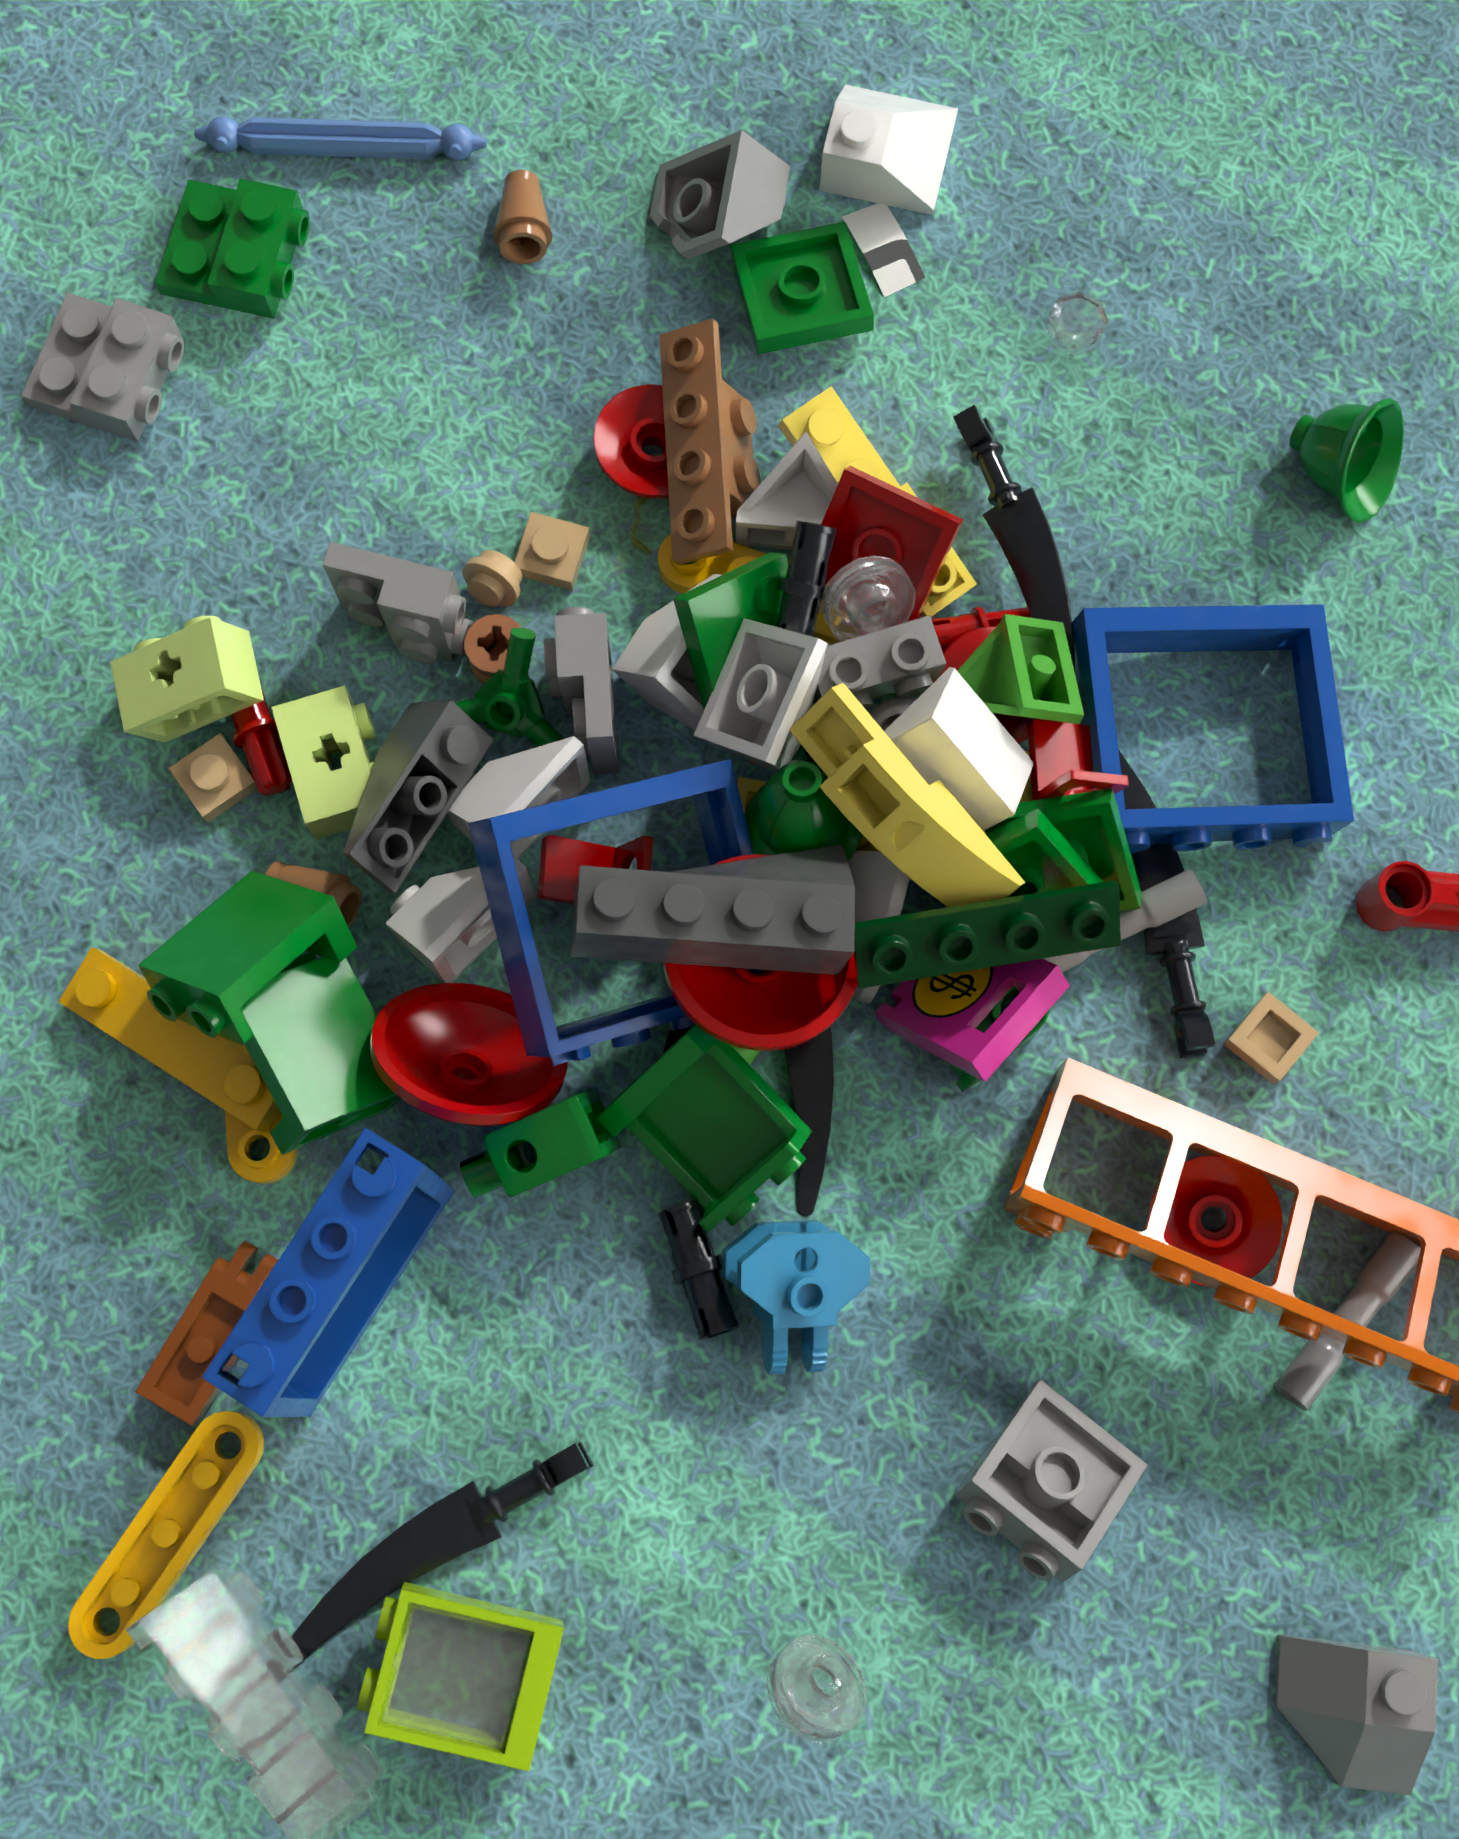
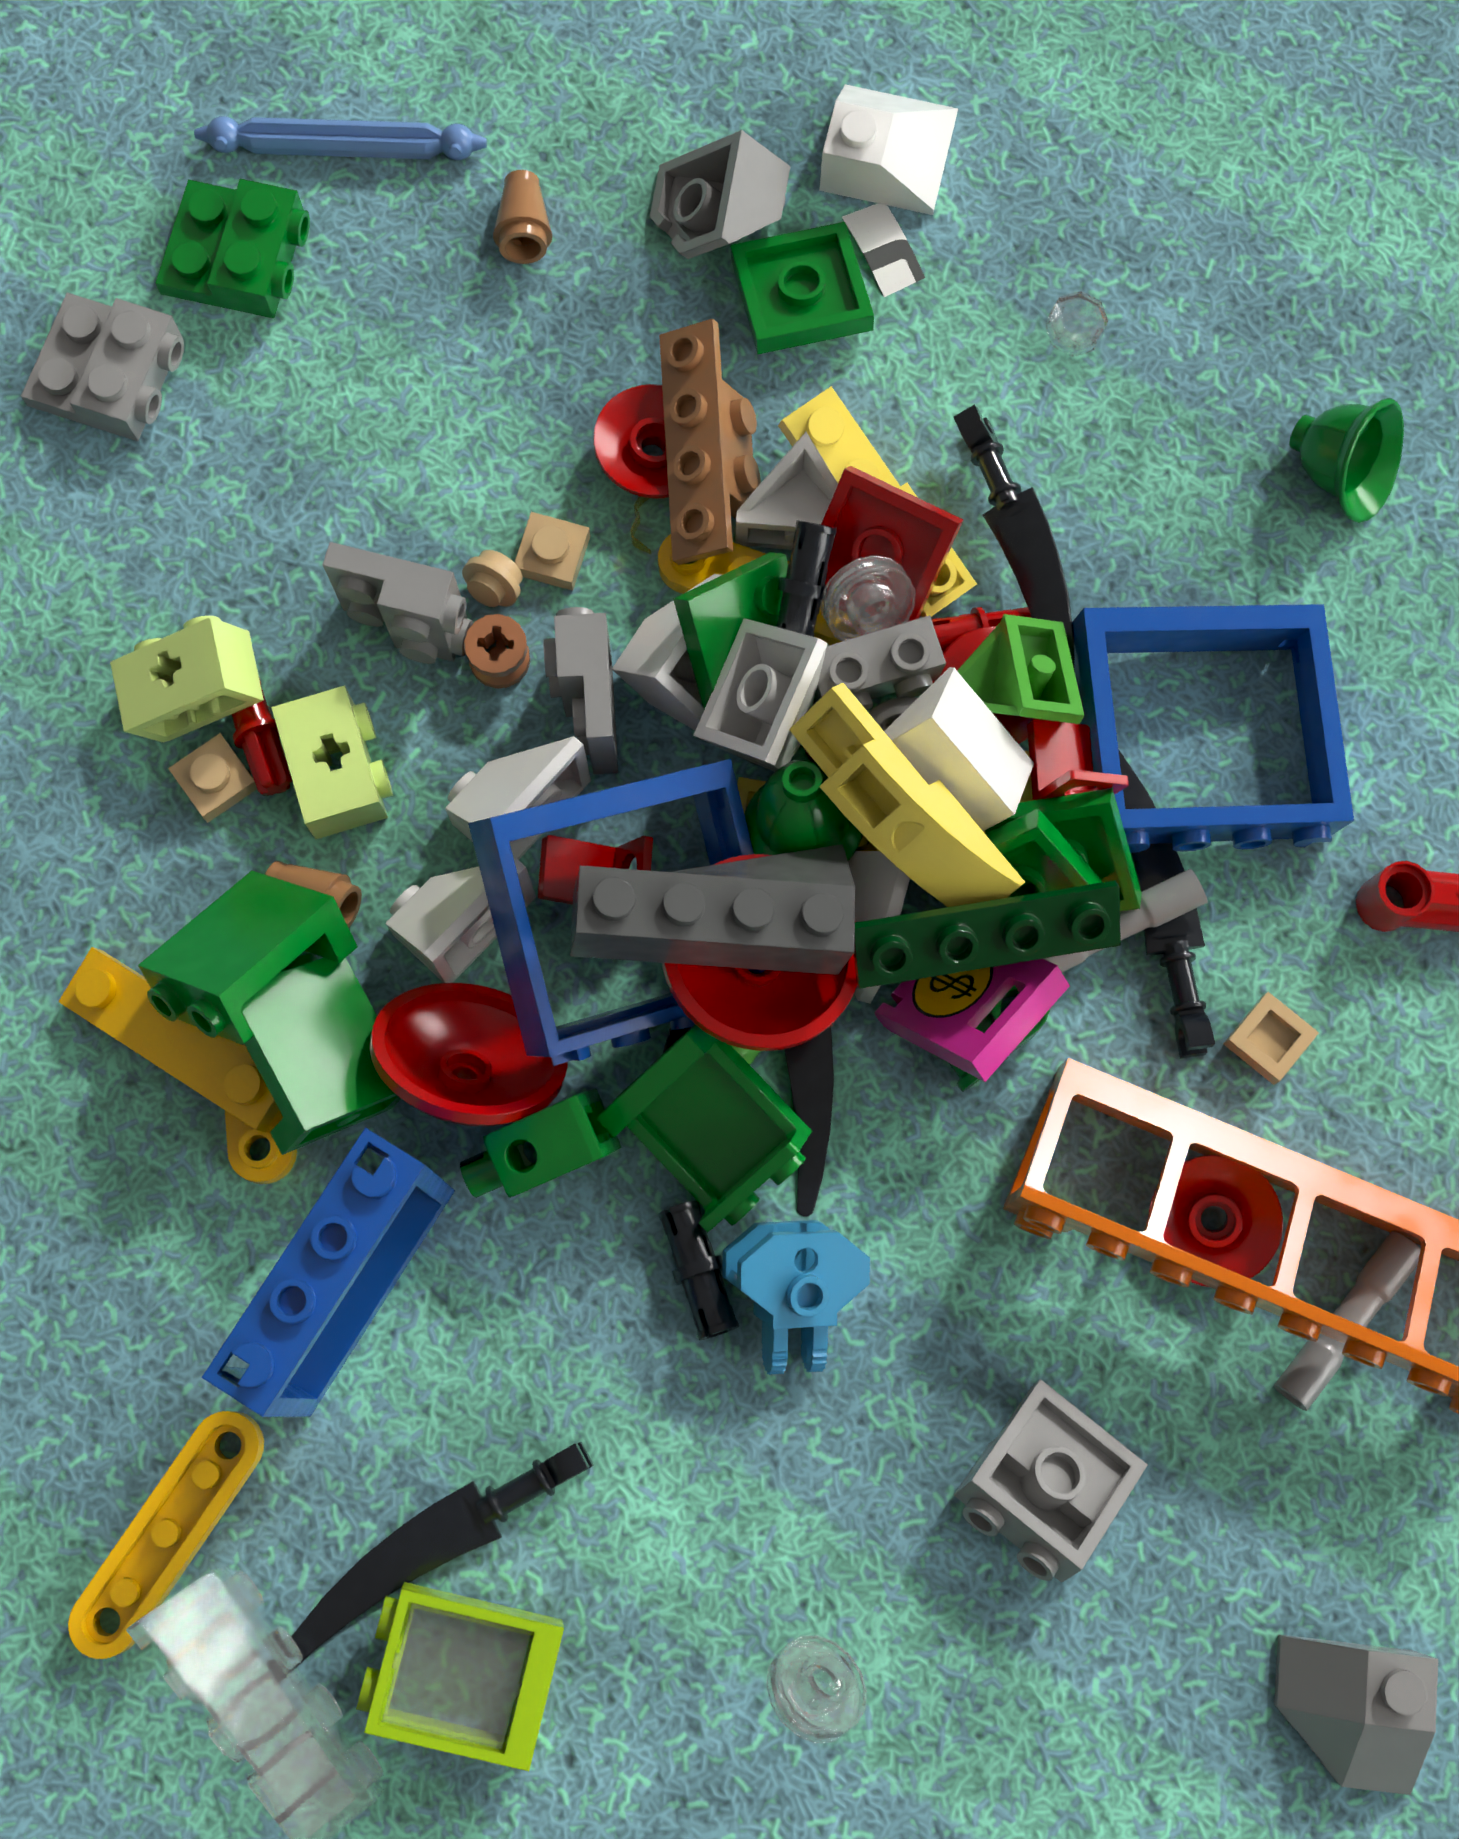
(208, 1320): dark orange hinge -> none
(413, 788): dark grey slope -> none
(510, 697): green piece -> none

